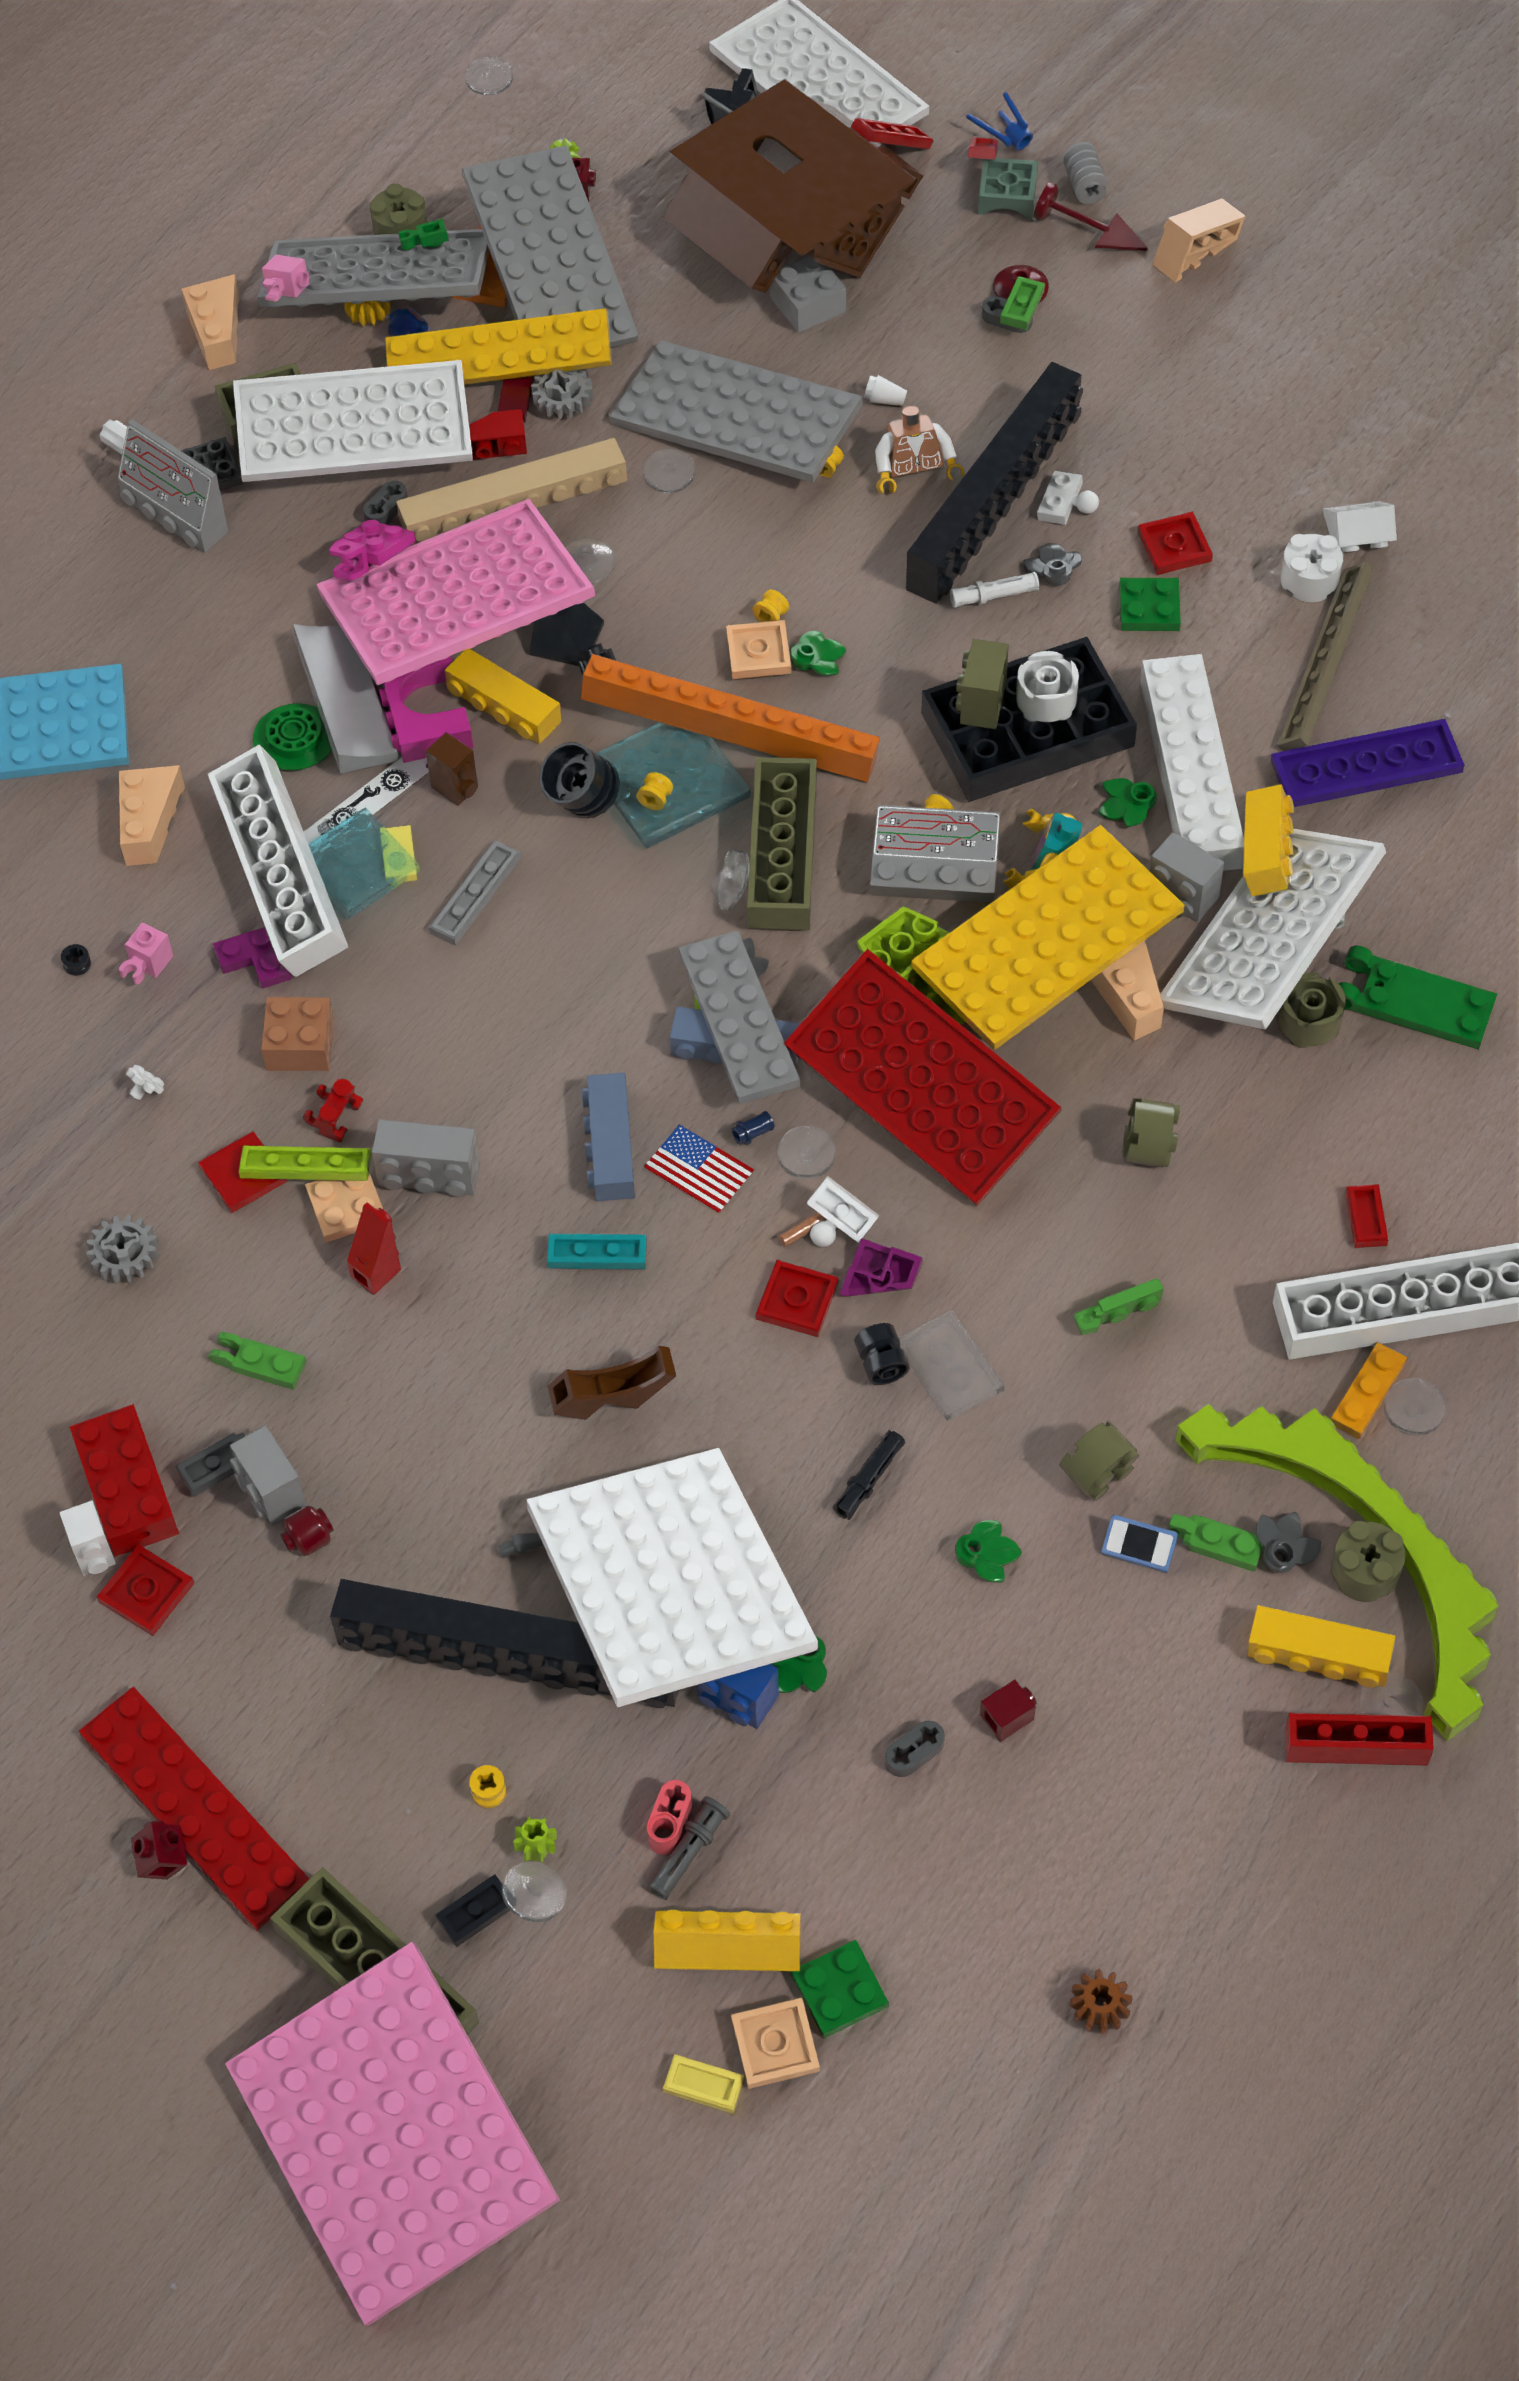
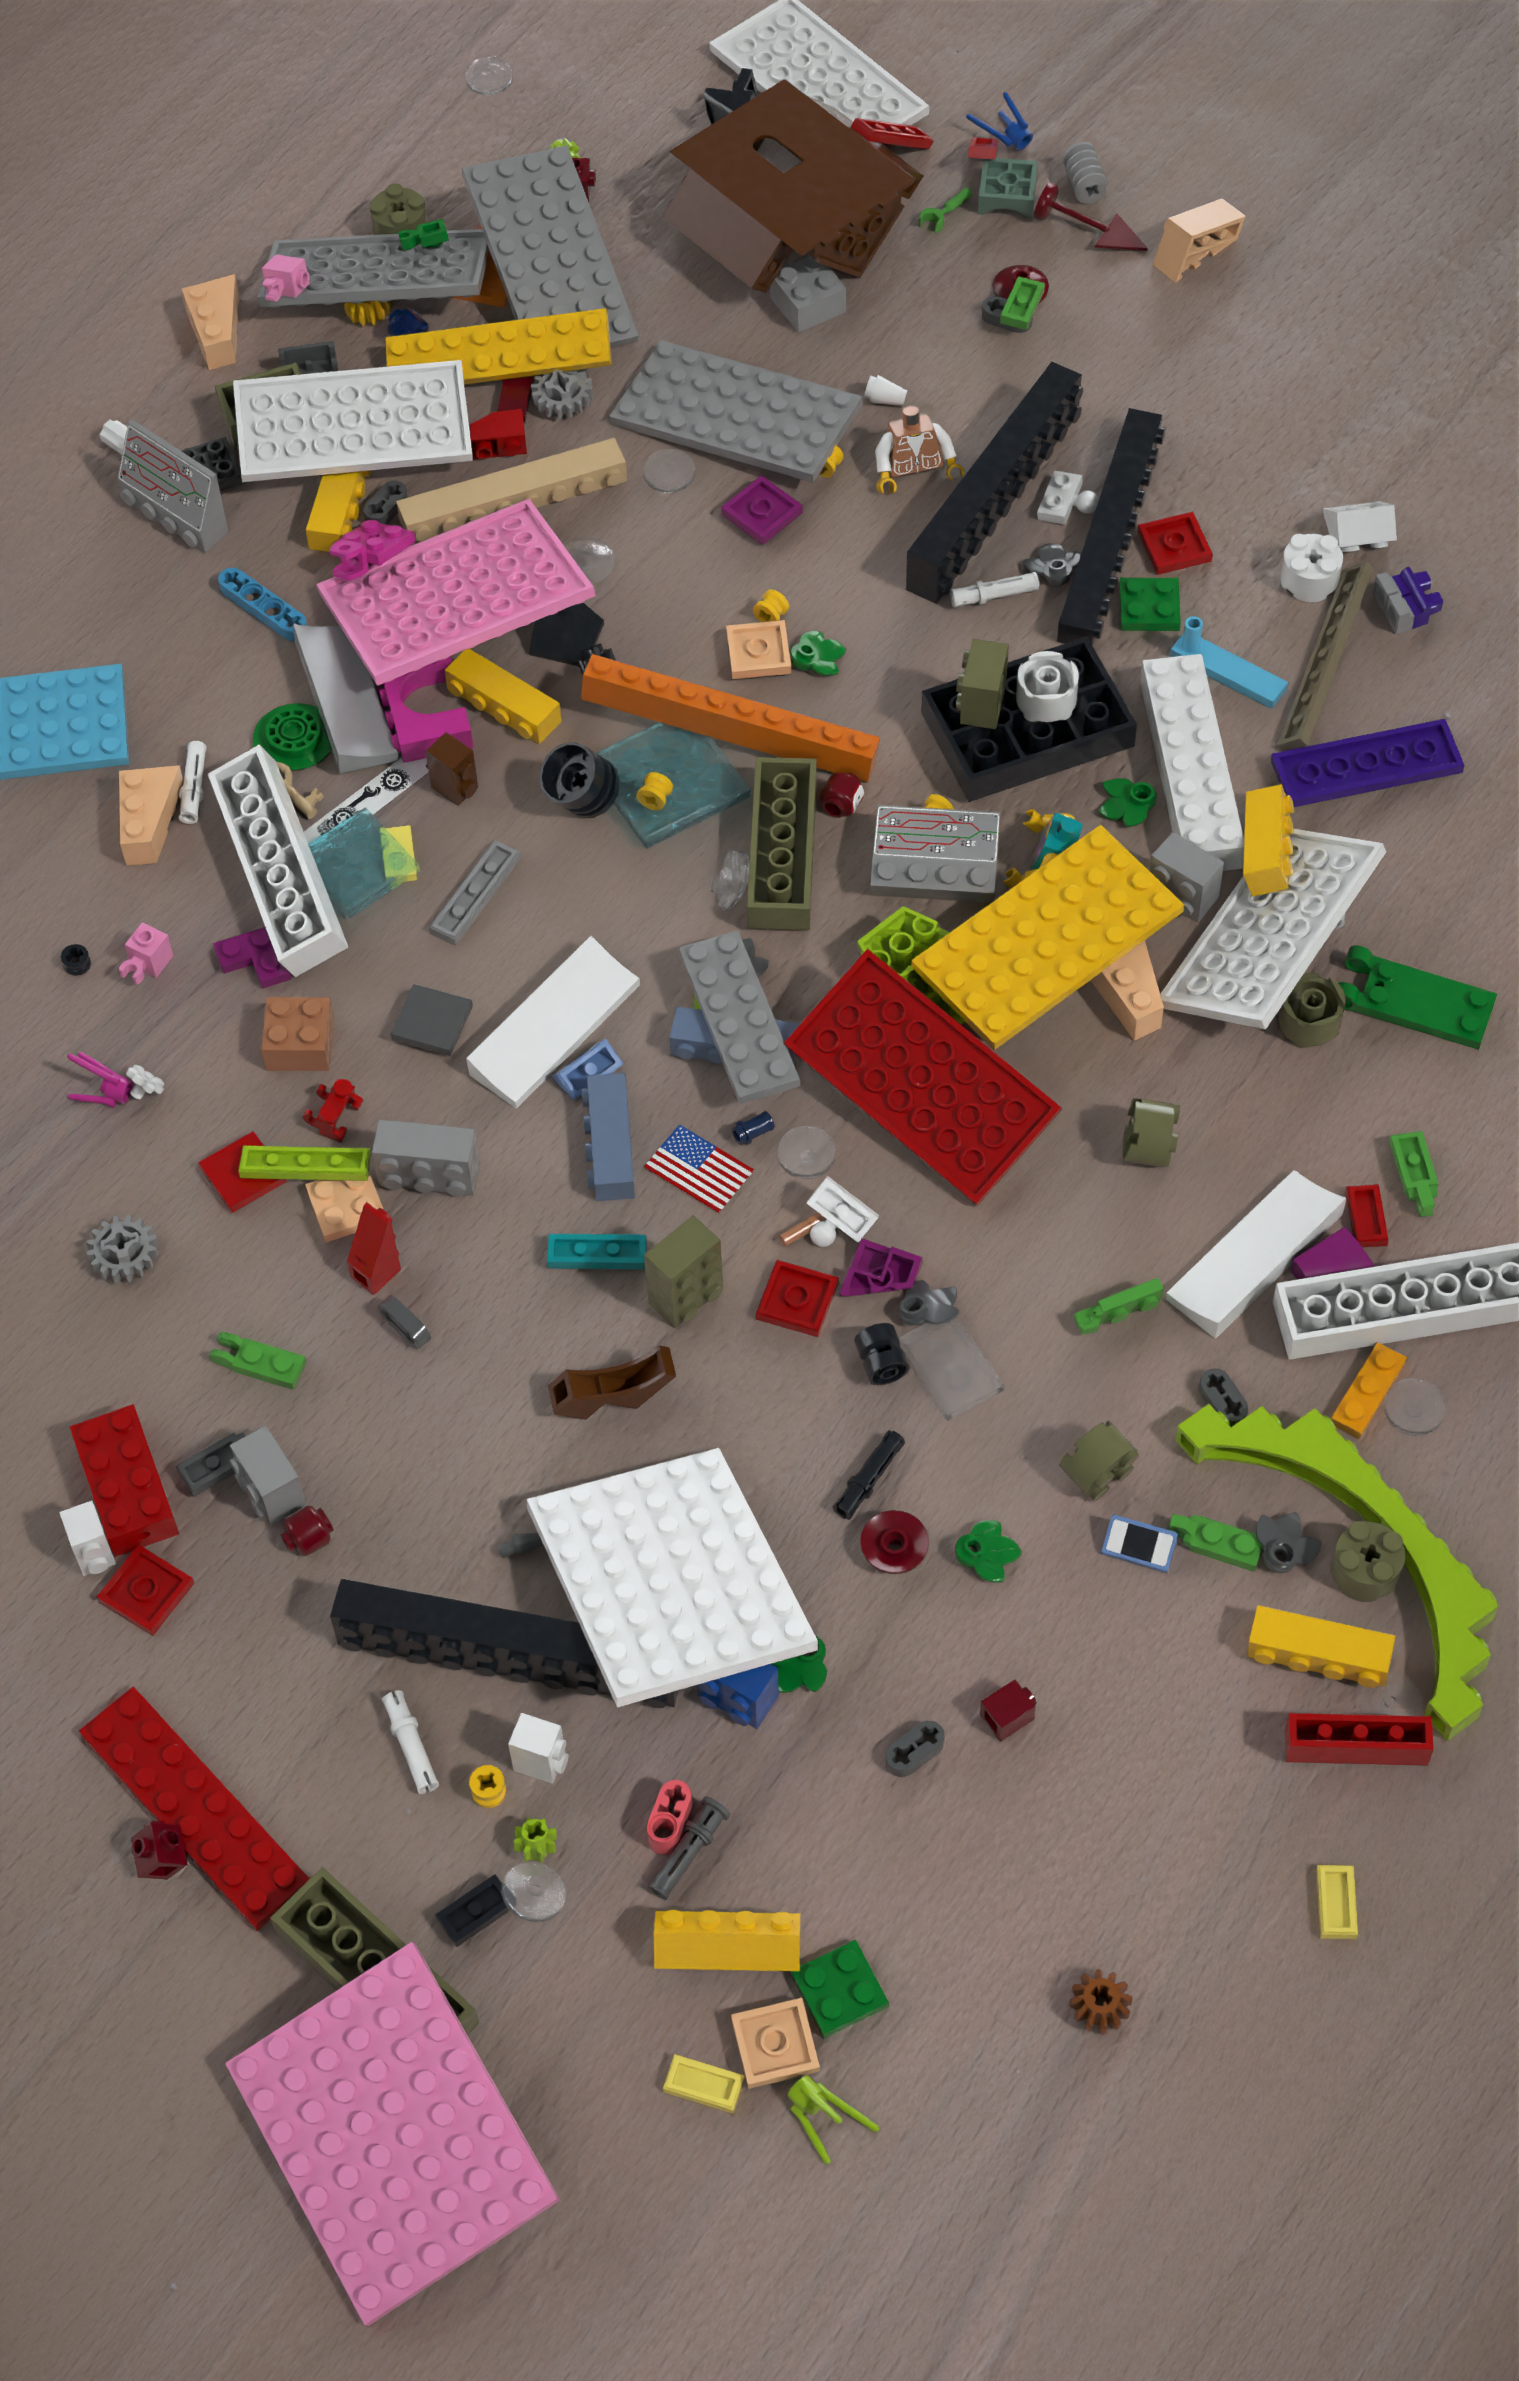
(114, 1086): none -> dark pink plant
(191, 790): none -> white pin
(260, 606): none -> dark azure beam
(306, 804): none -> tan piece
(310, 357): none -> dark grey hinge
(335, 508): none -> yellow brick
(404, 1322): none -> dark grey beam
(405, 1729): none -> white pin
(431, 1020): none -> dark grey tile
(538, 1748): none -> white brick
(551, 1023): none -> white arch
(595, 1061): none -> medium blue slope
(684, 1271): none -> olive brick
(762, 510): none -> magenta plate
(812, 2098): none -> lime plant
(841, 794): none -> dark red head
(894, 1528): none -> dark red dish
(928, 1305): none -> dark grey plate
(937, 215): none -> bright green piece
(1111, 527): none -> black brick
(1229, 668): none -> medium azure piece
(1229, 1395): none -> dark grey beam
(1255, 1253): none -> white arch
(1332, 1255): none -> magenta slope
(1336, 1902): none -> light yellow tile
(1404, 599): none -> hips
(1415, 1170): none -> bright green hinge

